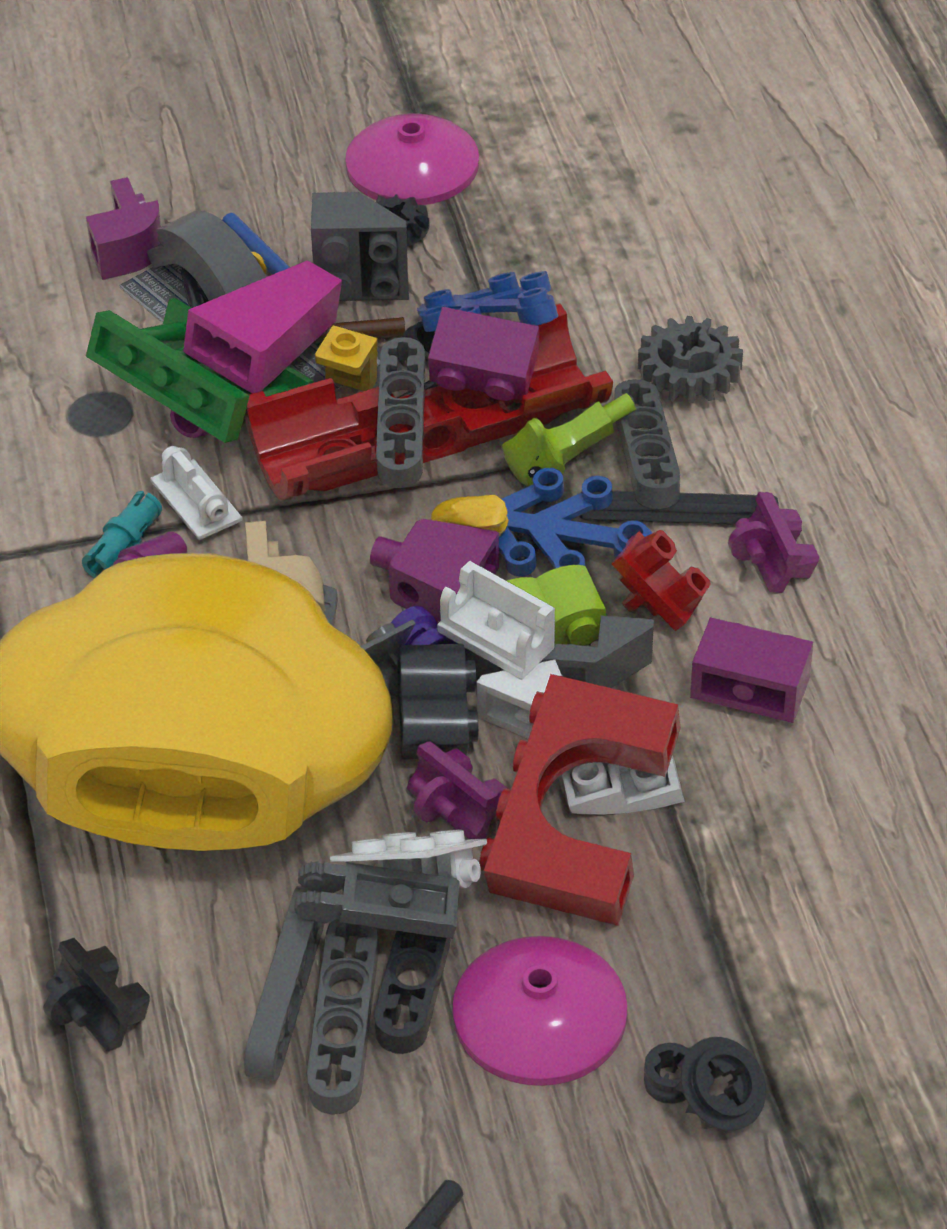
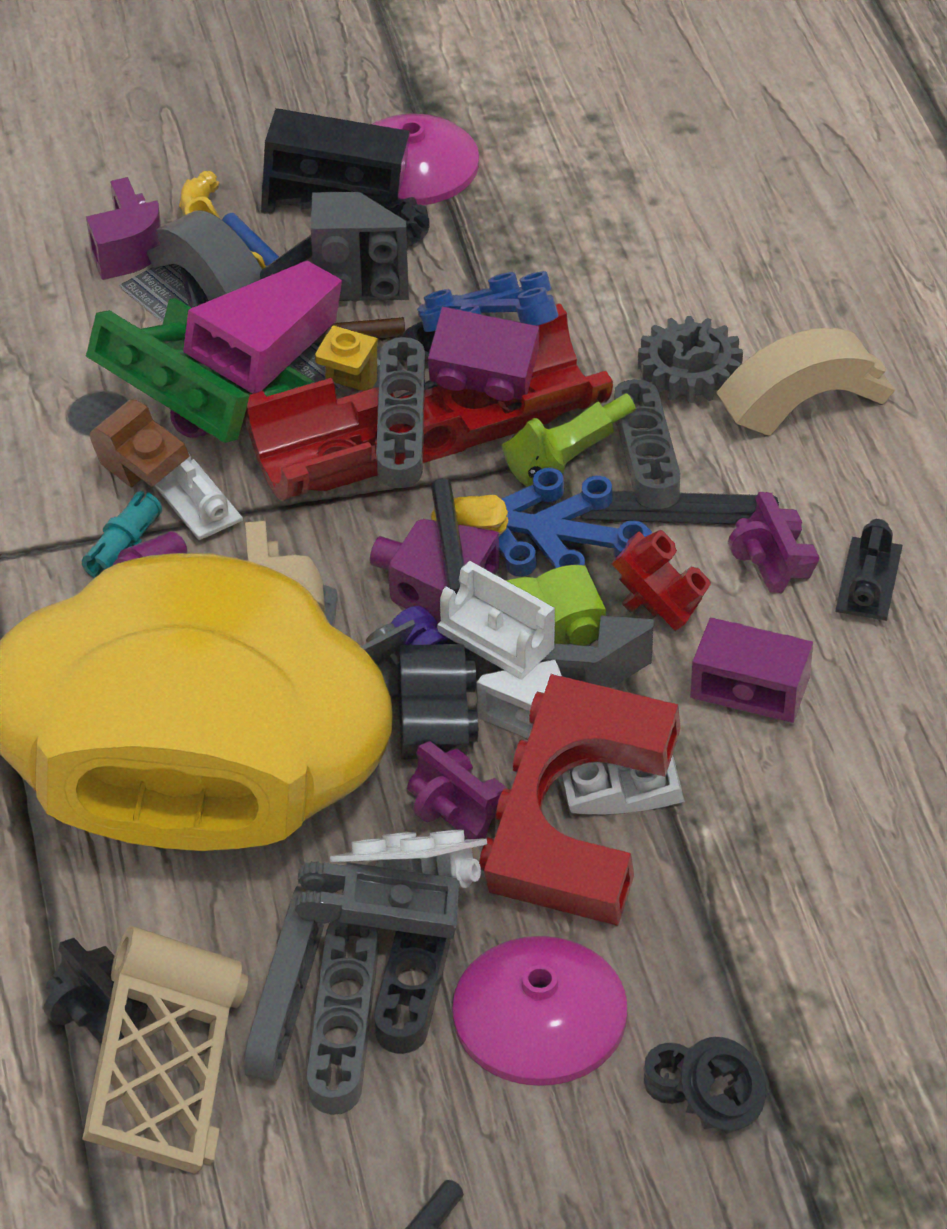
(136, 445): none -> dark orange brick
(191, 985): none -> tan piece
(196, 193): none -> yellow piece
(294, 256): none -> black bar
(330, 155): none -> black wedge
(448, 531): none -> black bar
(797, 368): none -> tan arch
(870, 572): none -> black hinge

